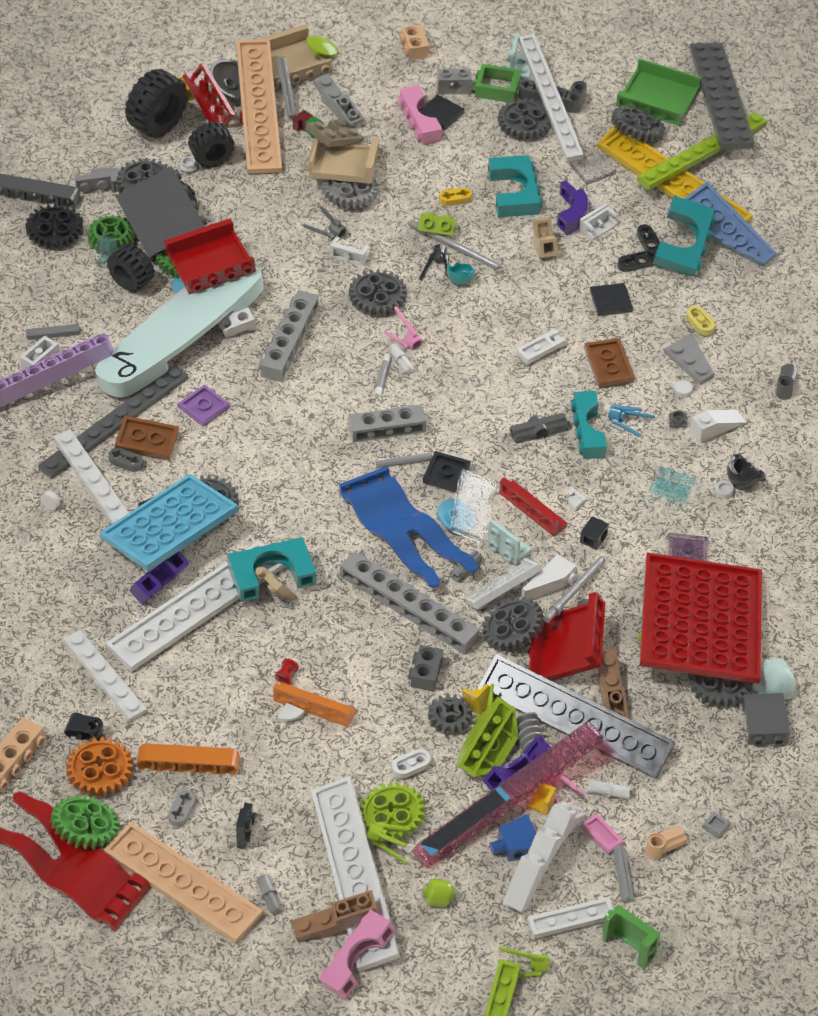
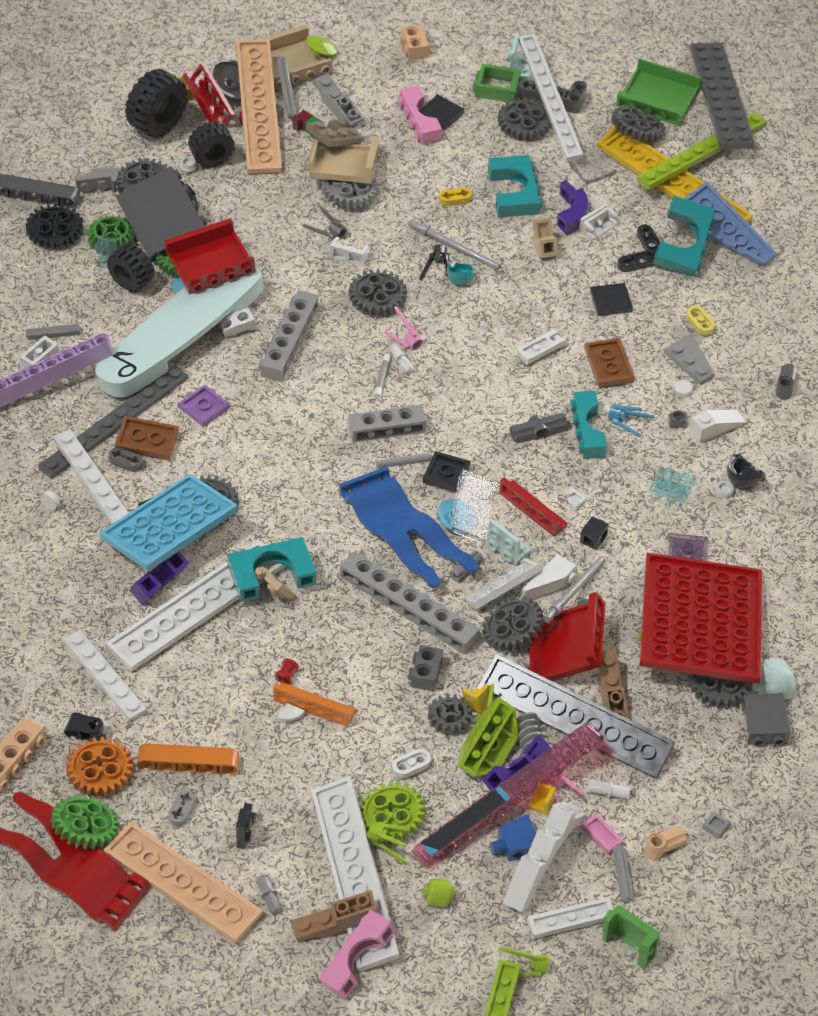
(437, 224): lime bracket -> none
(454, 81): light grey brick -> none

